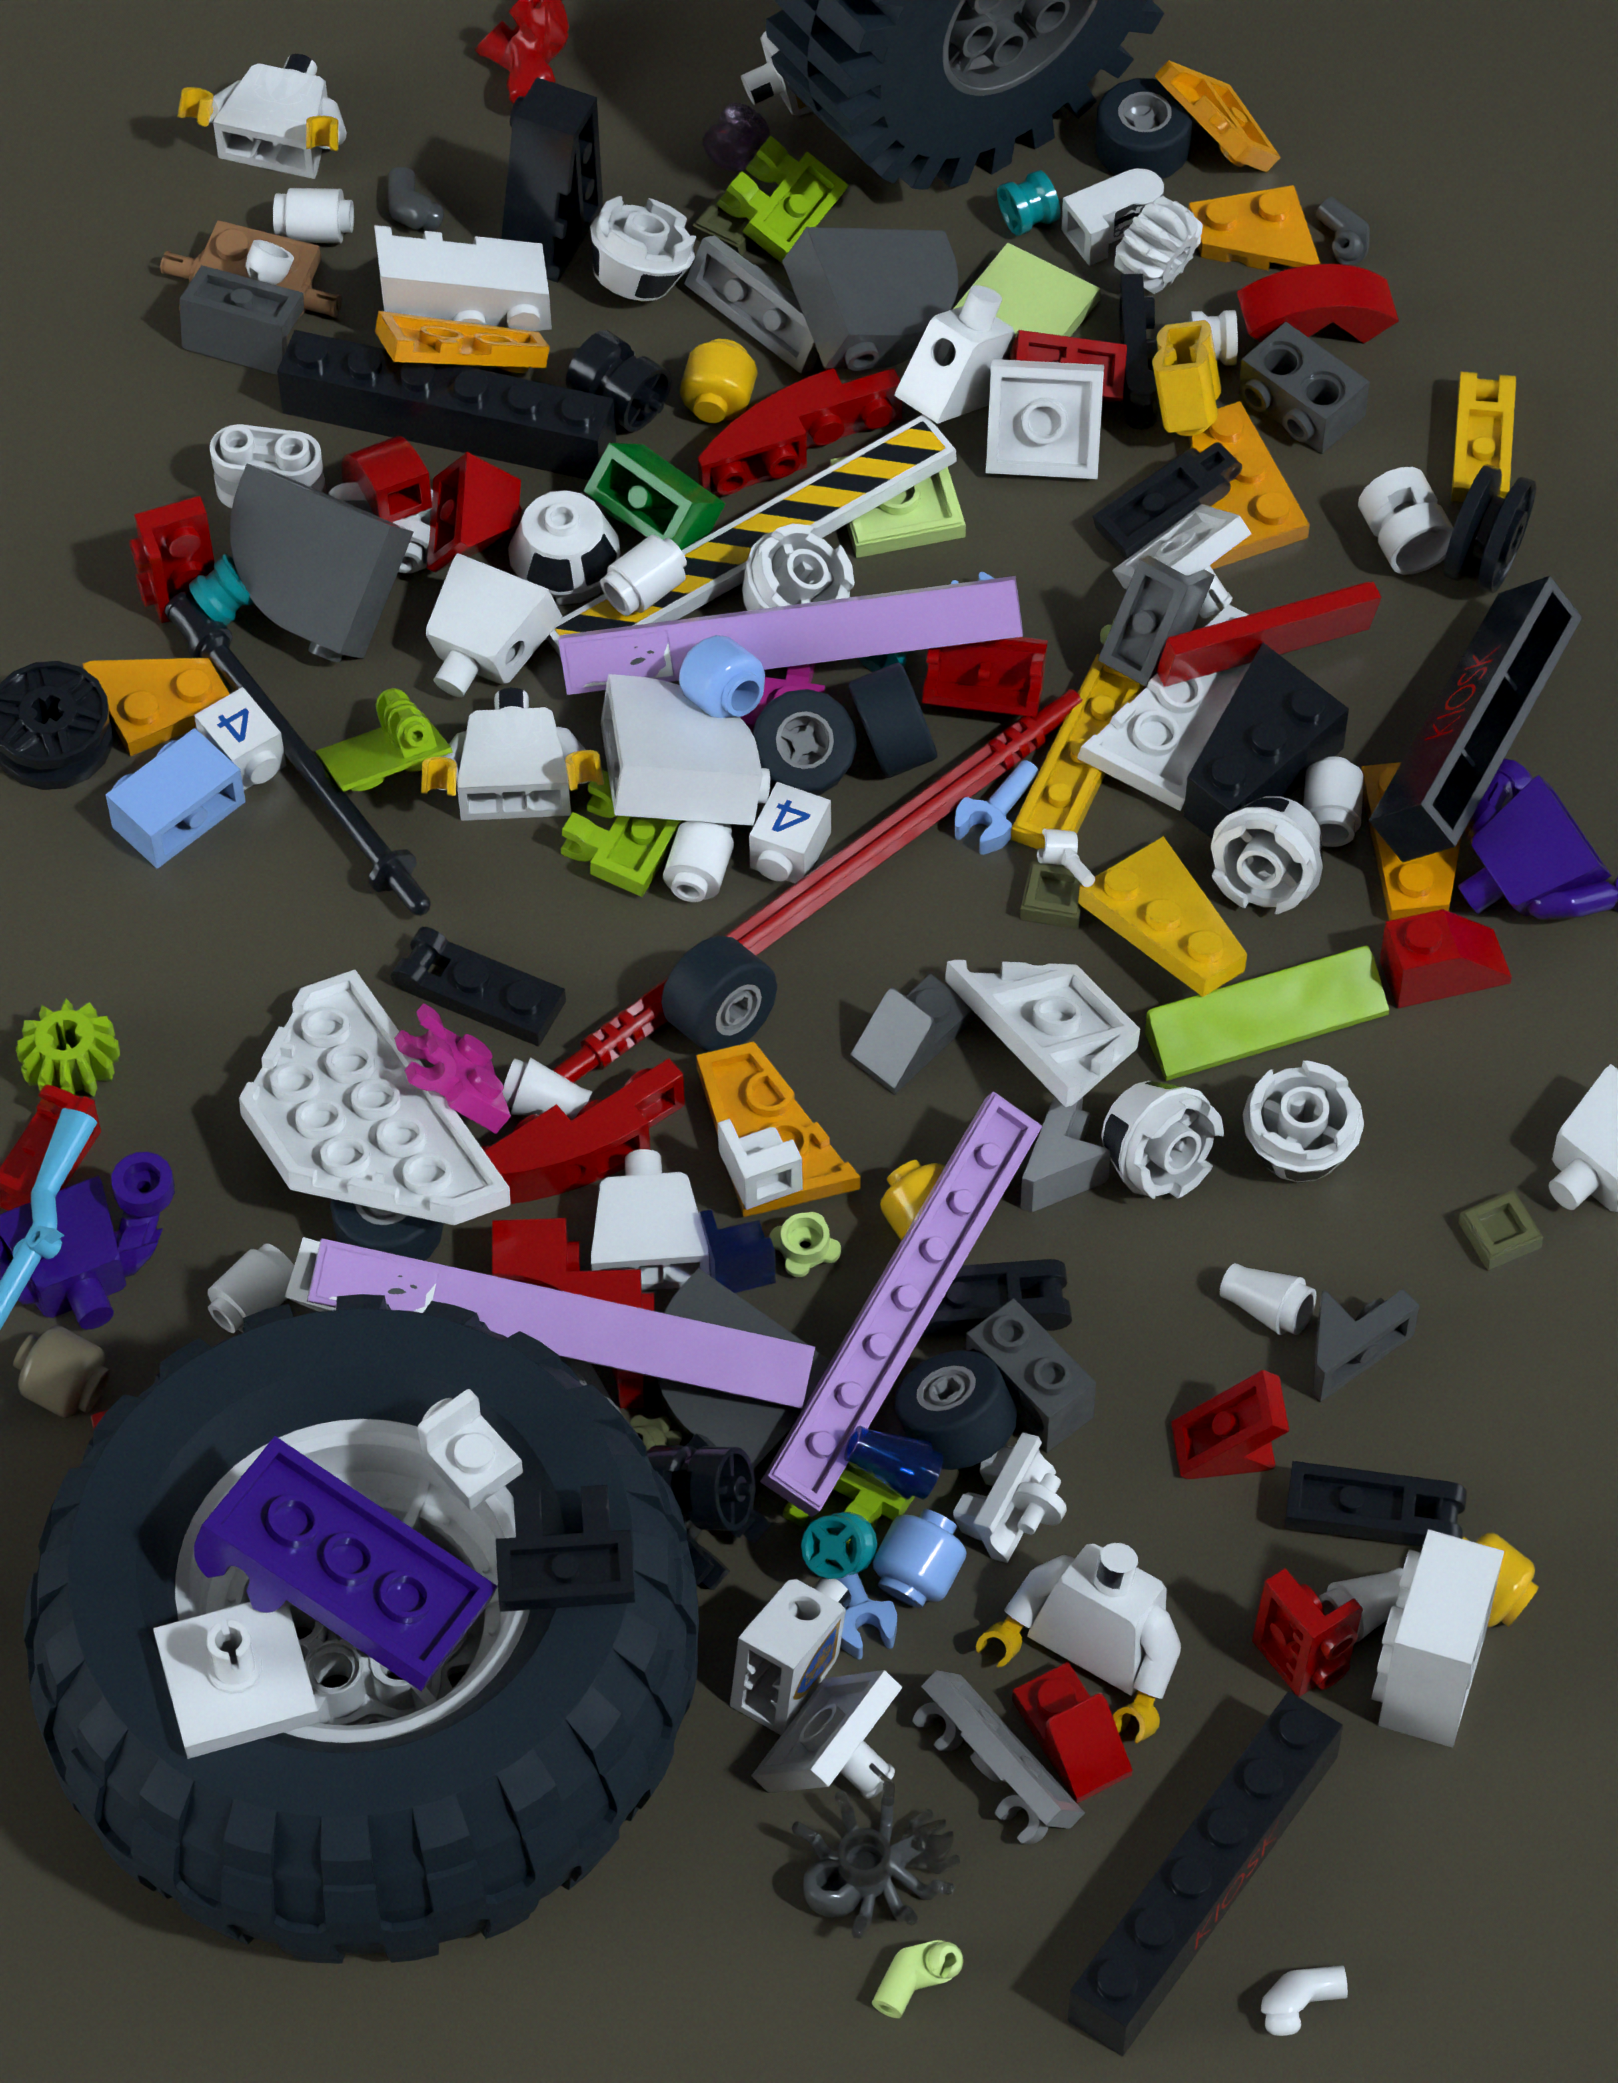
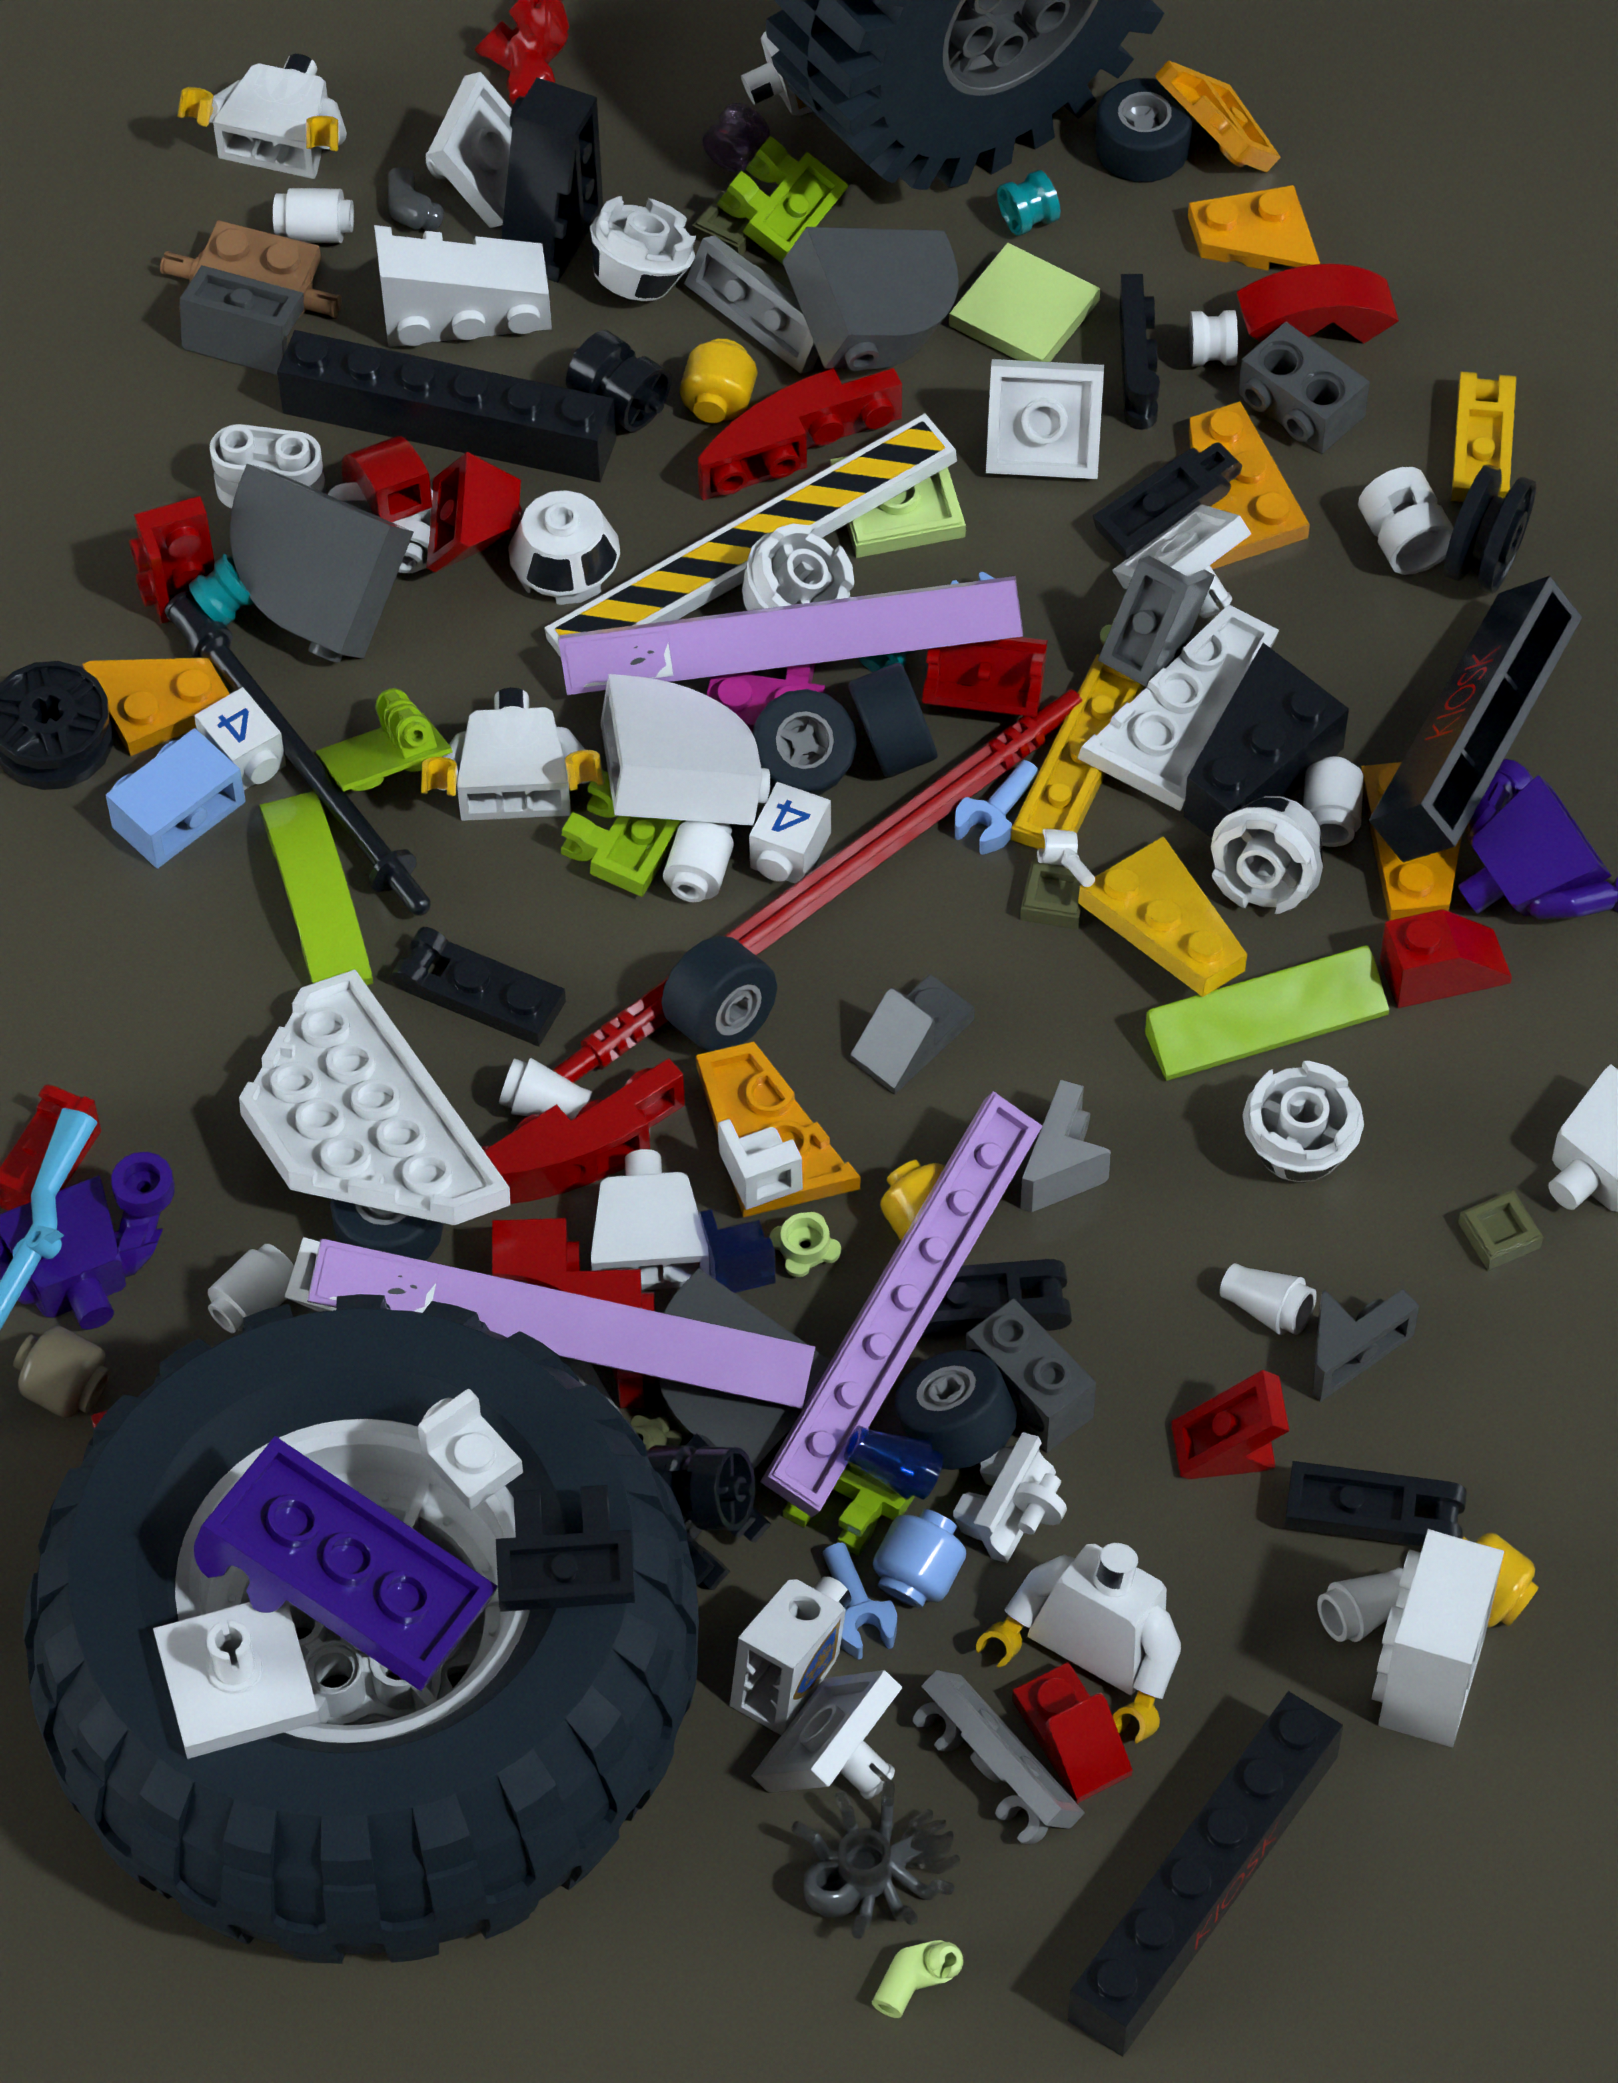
(68, 1049): lime gear -> none
(268, 262): white hinge -> none
(316, 887): none -> lime slope
(460, 343): light orange wing -> none
(460, 1072): dark pink plate -> none
(475, 147): none -> white tile
(487, 624): white torso -> none
(644, 575): white brick -> none
(652, 495): green brick -> none
(722, 677): light blue head -> none
(826, 1551): teal wheel -> none
(955, 357): white torso -> none
(1050, 1021): white wing -> none
(1065, 349): red hinge -> none
(1107, 209): white leg -> none
(1159, 243): white gear -> none
(1161, 1138): white cone -> none
(1187, 377): yellow brick -> none
(1280, 628): red tile -> none
(1295, 1991): white arm -> none
(1300, 1639): red bracket -> none
(1350, 231): dark grey arm -> none

